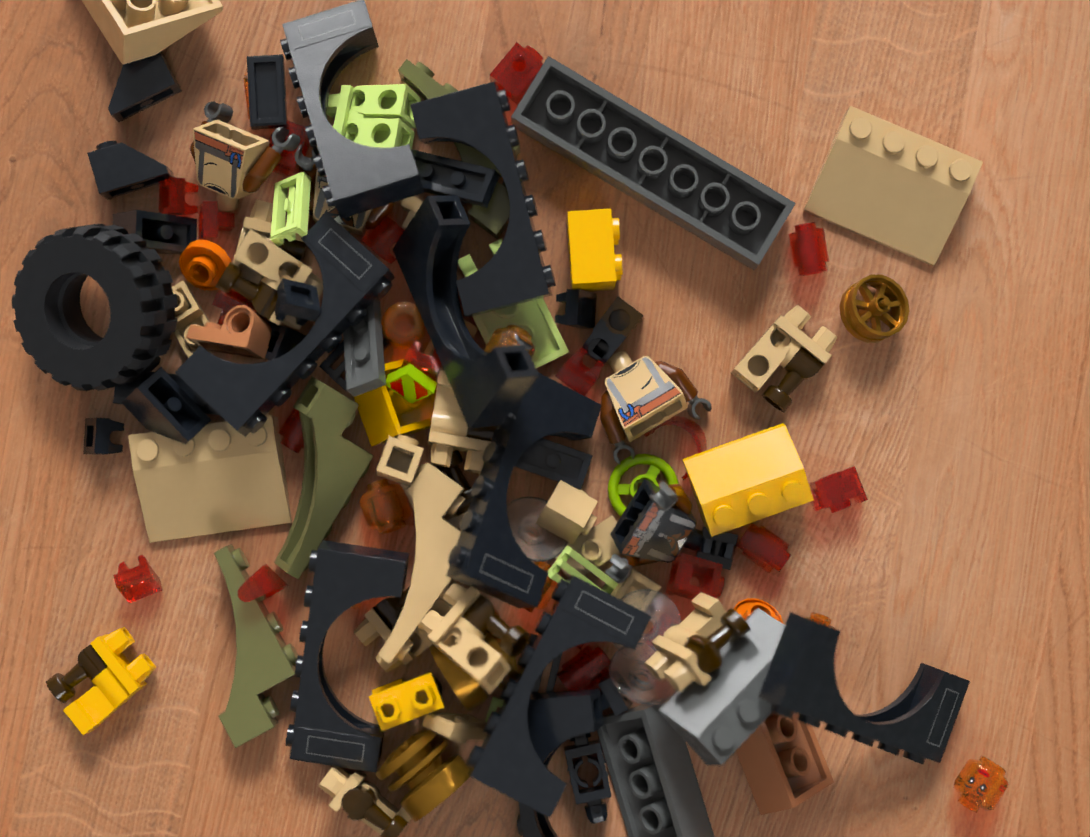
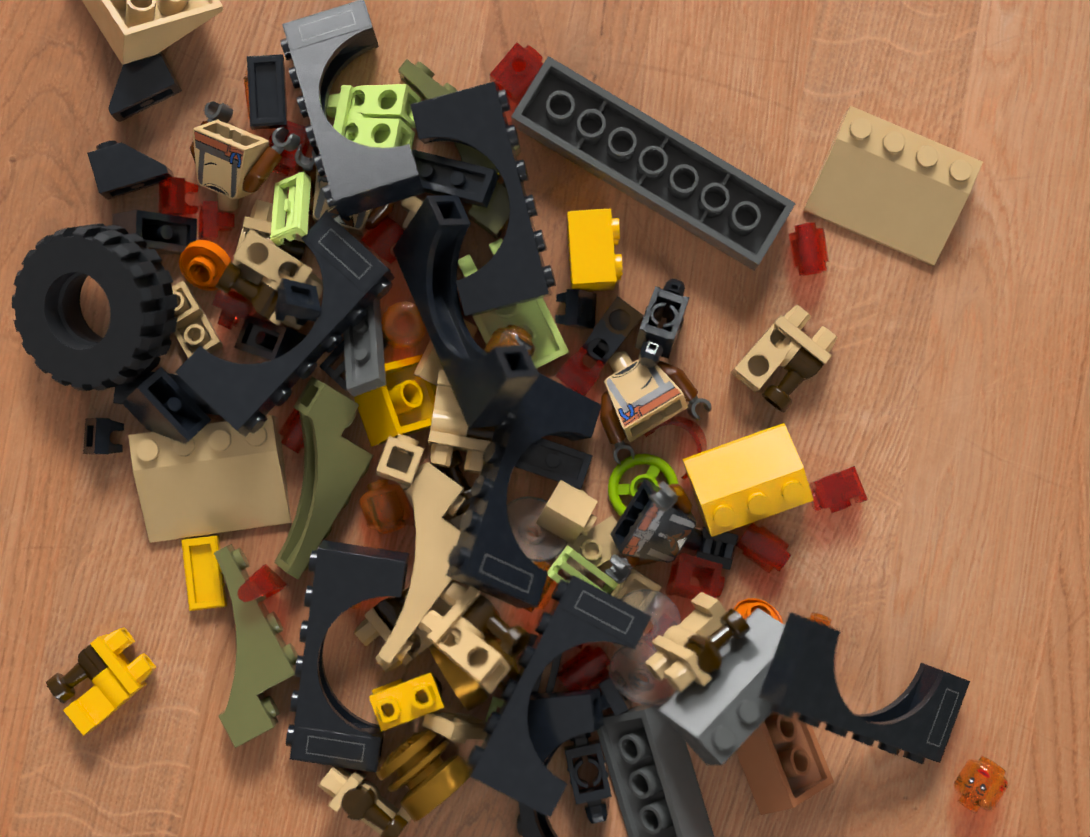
(137, 581): clear red tile -> none
(203, 573): none -> yellow tile
(233, 335): nougat plate -> none
(411, 383): lime tile -> none
(427, 364): clear red tile -> none
(663, 304): none -> black piece
(887, 296): pearl gold wheel -> none

